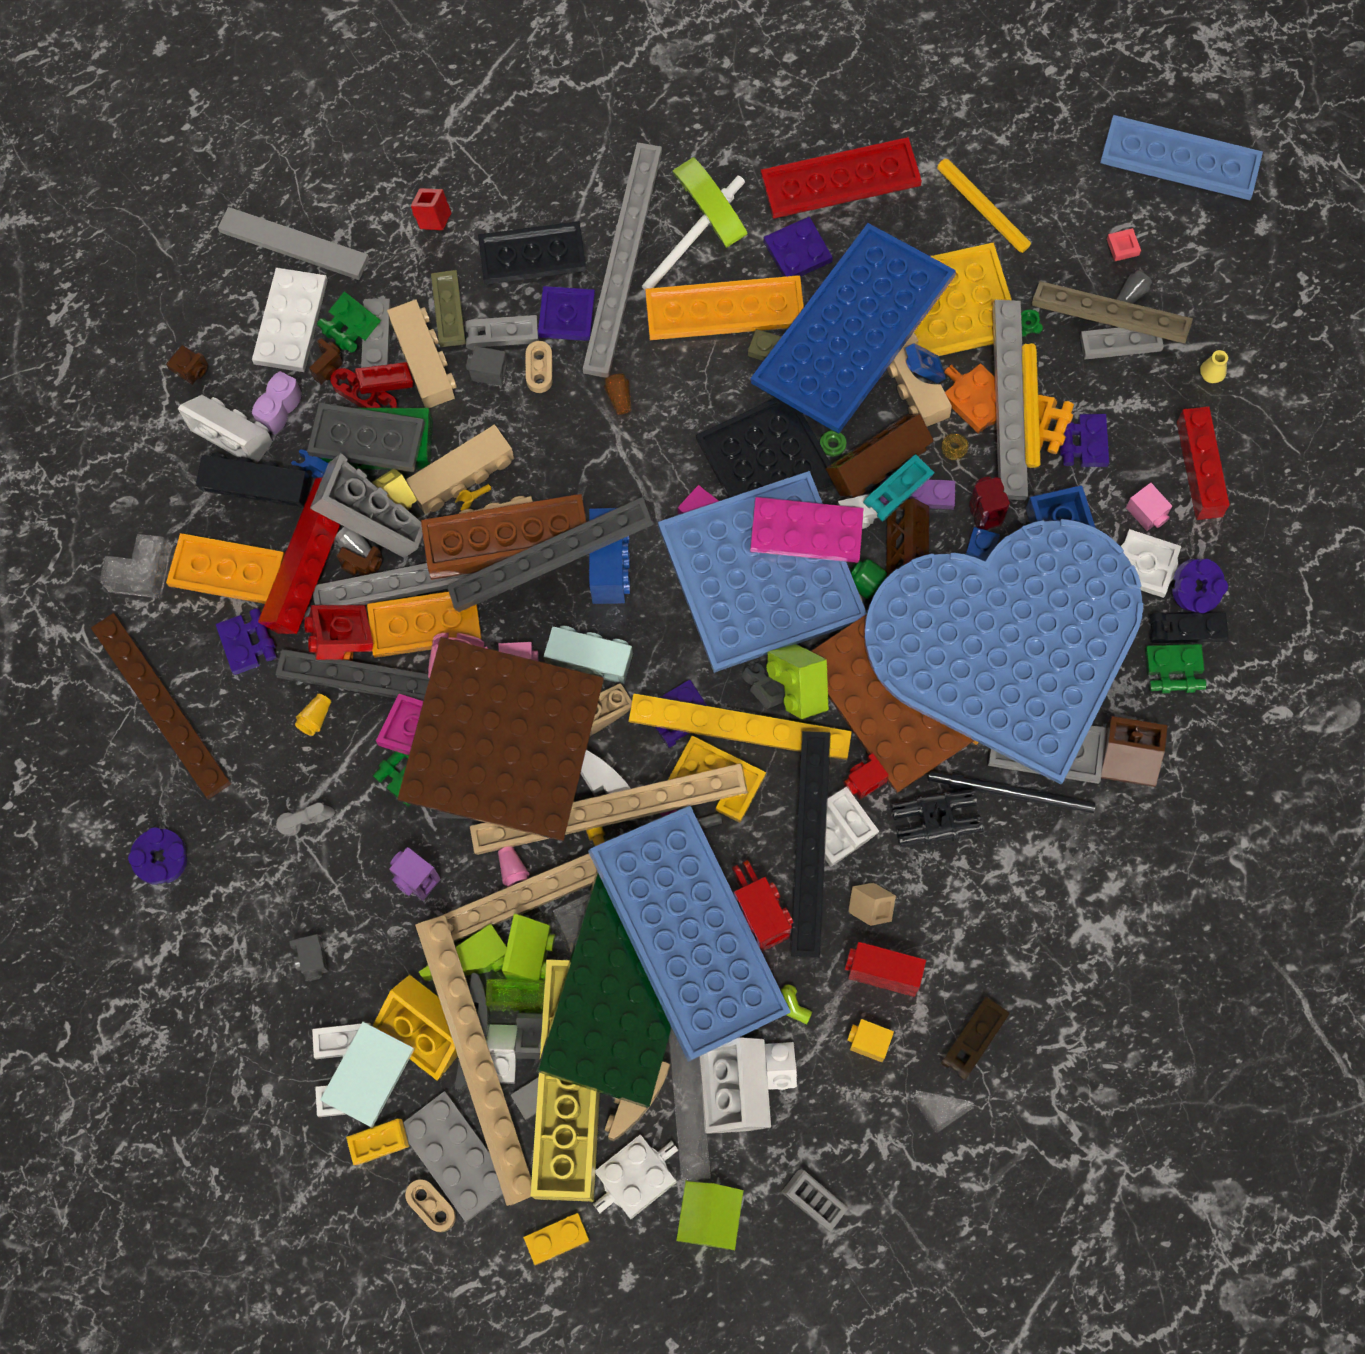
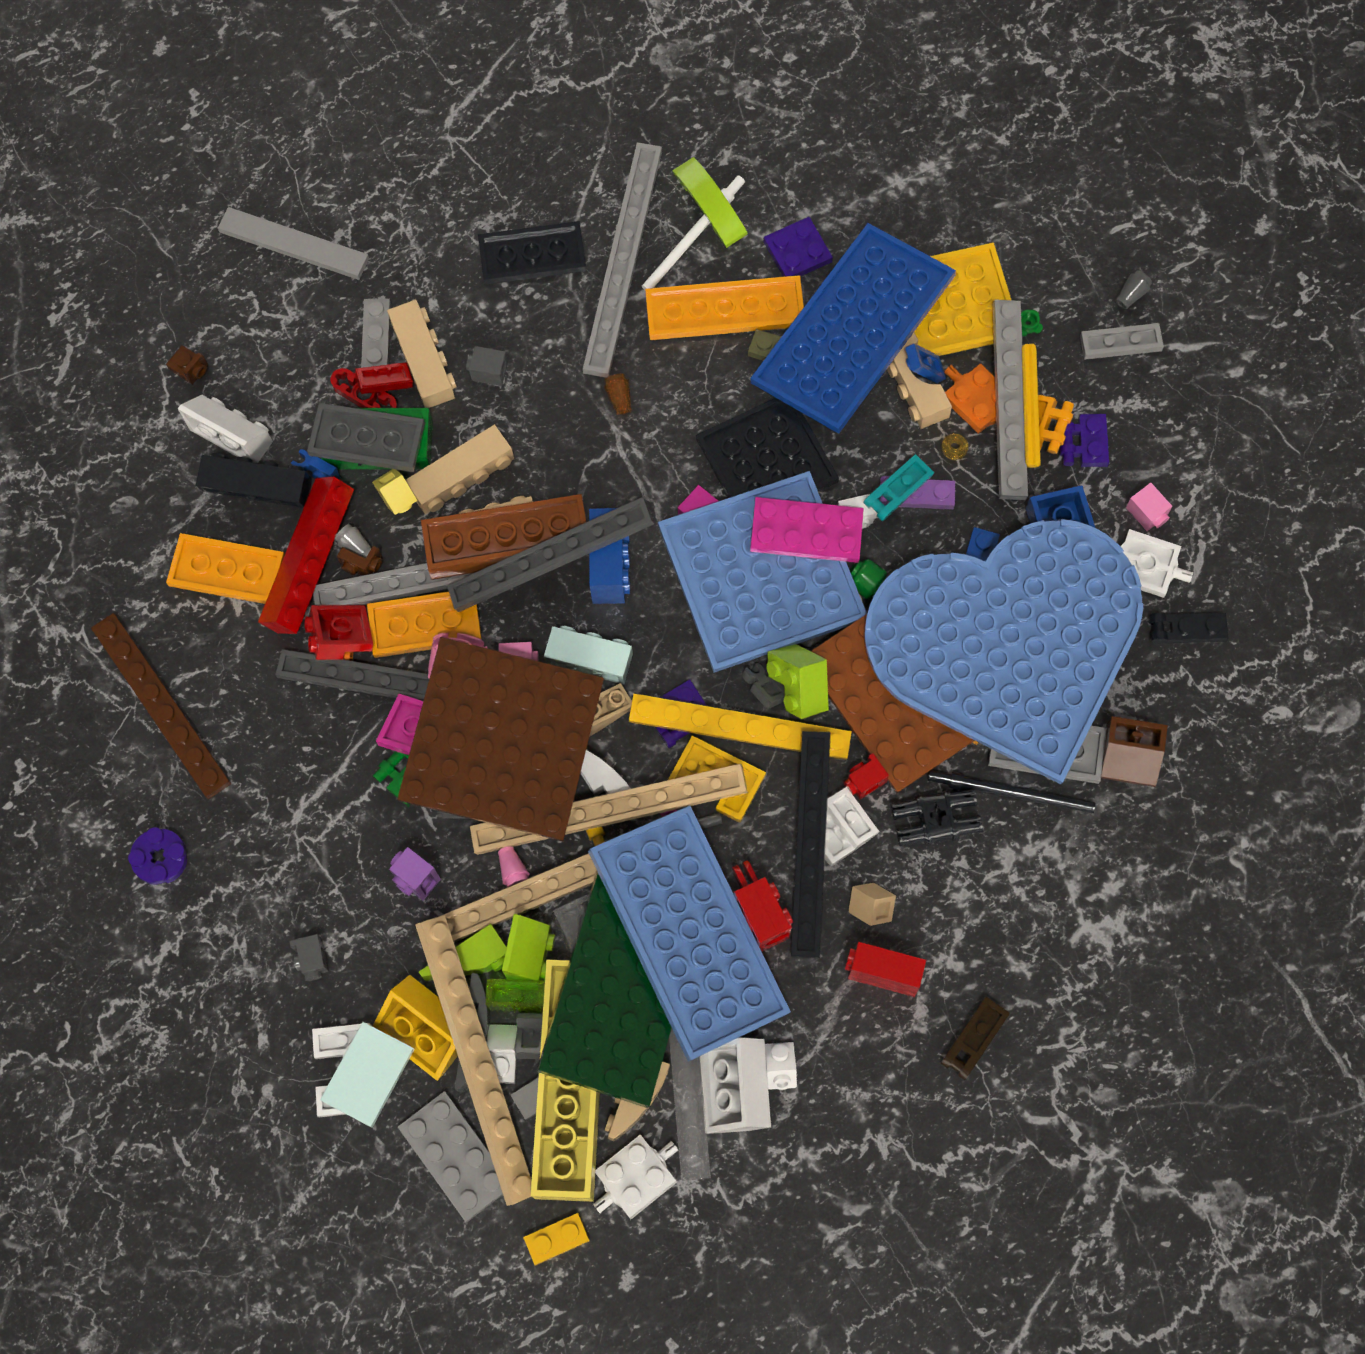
(143, 573): clear brick -> none
(238, 645): dark purple plate -> none
(280, 399): lavender brick -> none
(289, 320): white plate -> none
(290, 824): light grey piece -> none
(313, 715): yellow cone -> none
(327, 363): reddish brown bracket -> none
(354, 316): green plate -> none
(365, 509): light grey wedge -> none
(377, 1142): yellow plate -> none
(430, 1206): tan plate -> none
(431, 209): red brick -> none
(448, 308): olive plate -> none
(468, 497): yellow hand -> none
(502, 331): light grey plate -> none
(539, 369): tan plate -> none
(566, 313): dark purple plate -> none
(710, 1215): lime slope -> none
(793, 1185): light grey slope -> none
(797, 1012): lime arm -> none
(832, 436): bright green plate -> none
(840, 177): red plate -> none
(870, 1040): yellow brick -> none
(880, 455): reddish brown brick -> none
(915, 530): reddish brown fence -> none
(940, 1110): clear slope -> none
(983, 205): yellow axle -> none
(989, 503): dark red brick -> none
(1112, 312): dark tan tile -> none
(1123, 244): coral plate -> none
(1175, 659): green plate -> none
(1181, 157): medium blue plate -> none
(1202, 463): red brick -> none
(1213, 585): dark purple plate -> none
(1215, 367): light yellow cone -> none

